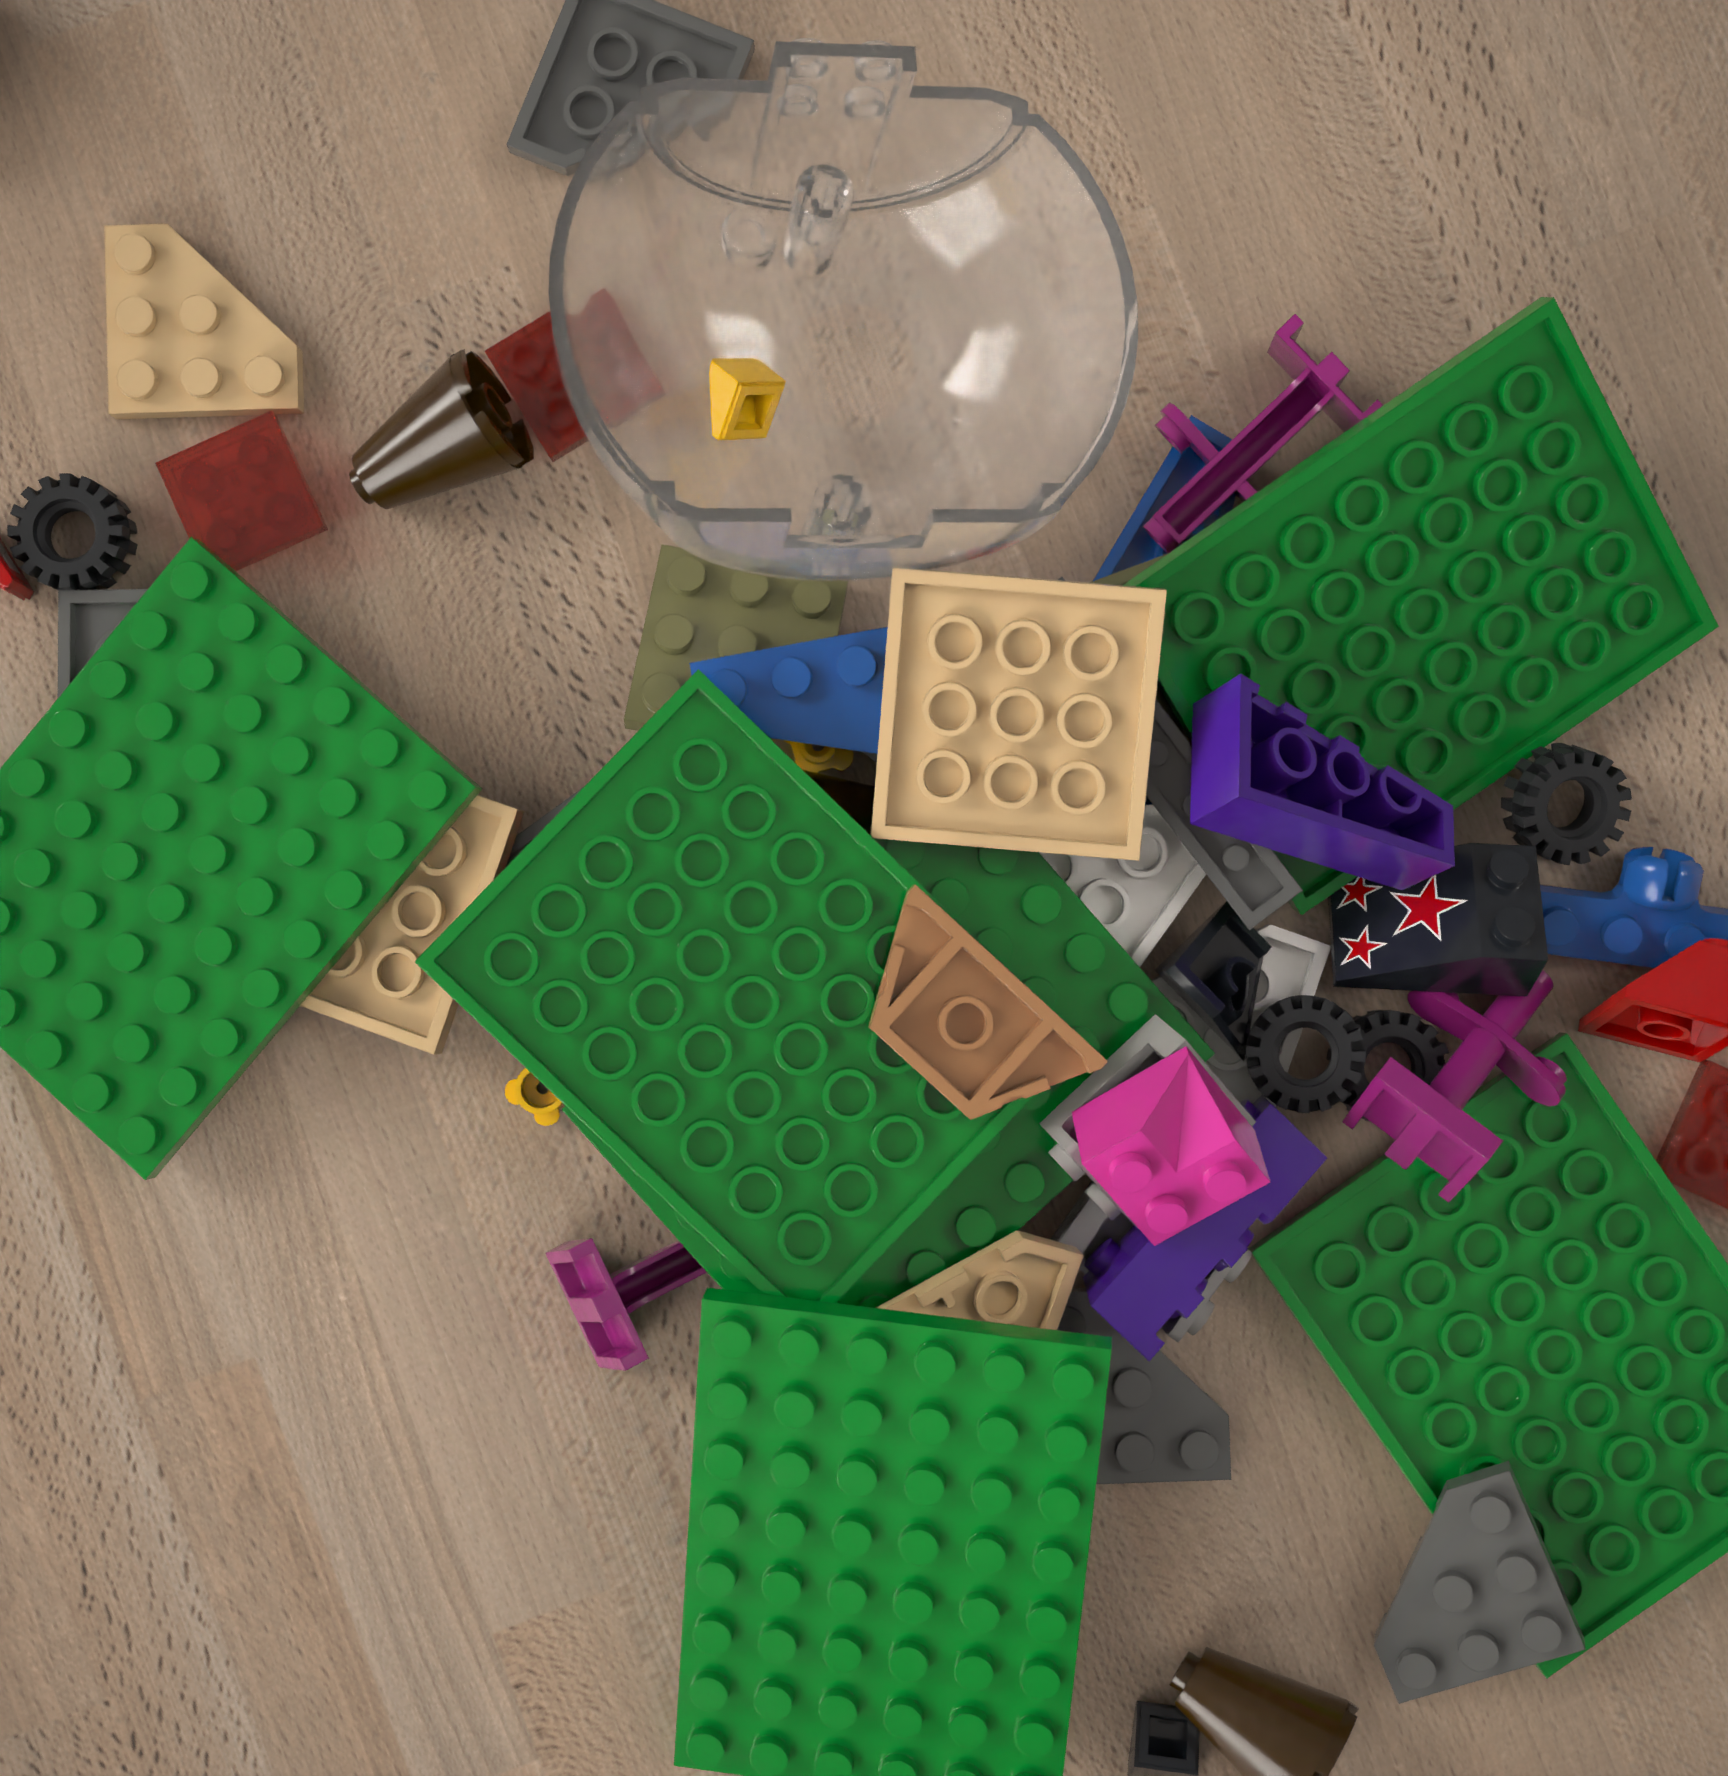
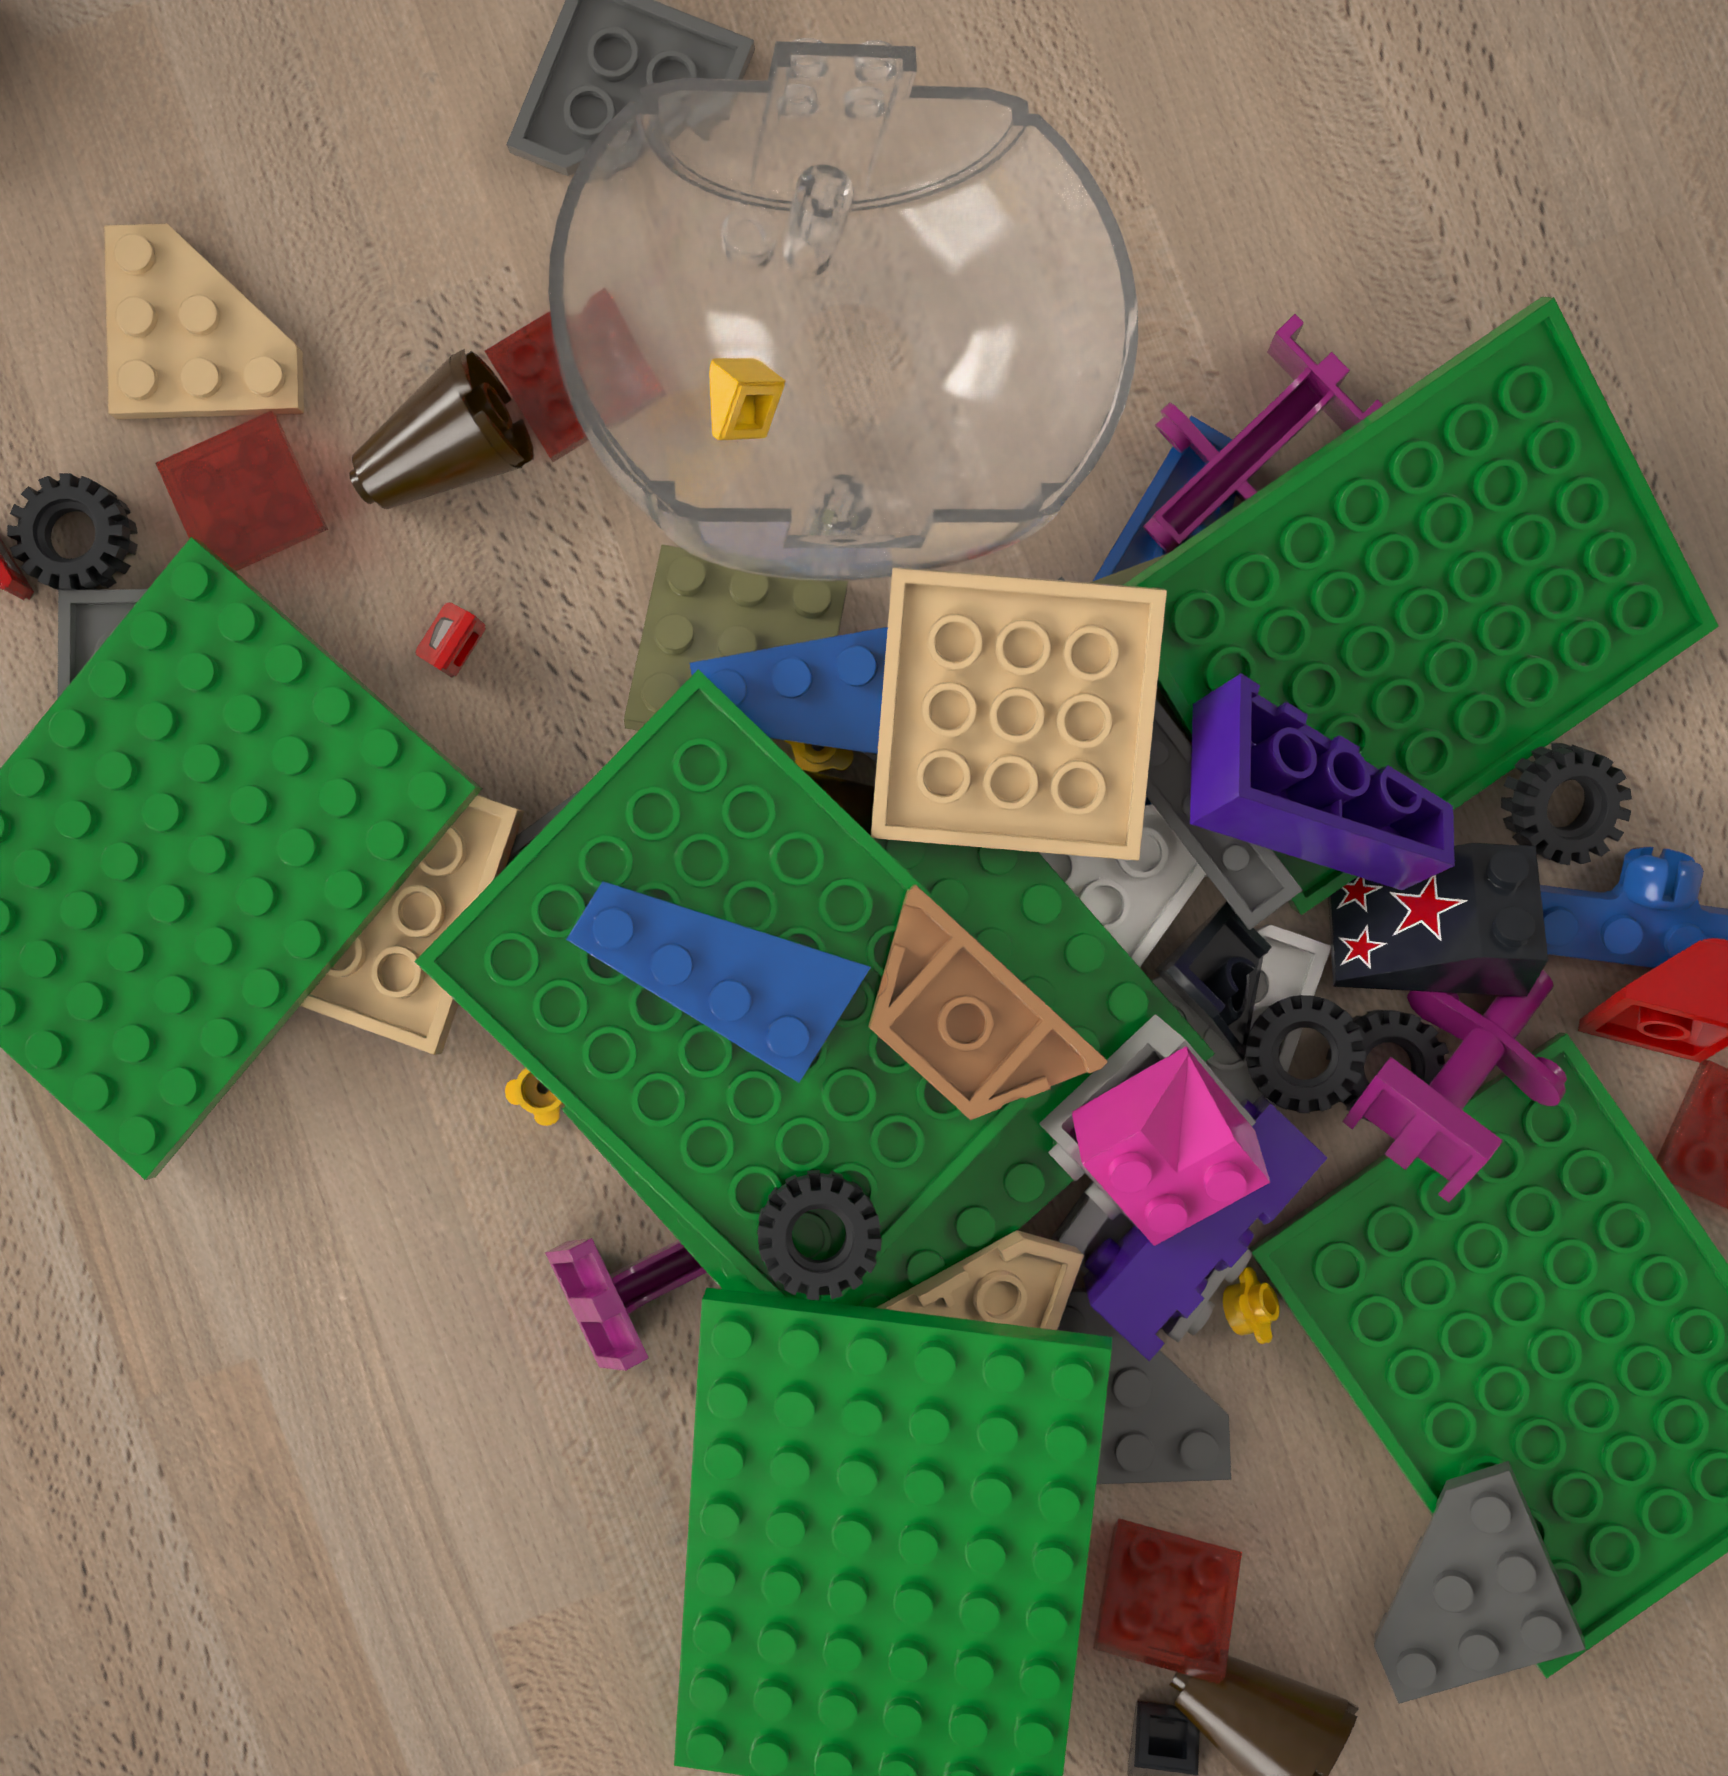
(450, 639): none -> red slope
(734, 979): none -> blue wing
(830, 1274): none -> black tyre
(1168, 1601): none -> clear red tile
(1251, 1306): none -> yellow plate

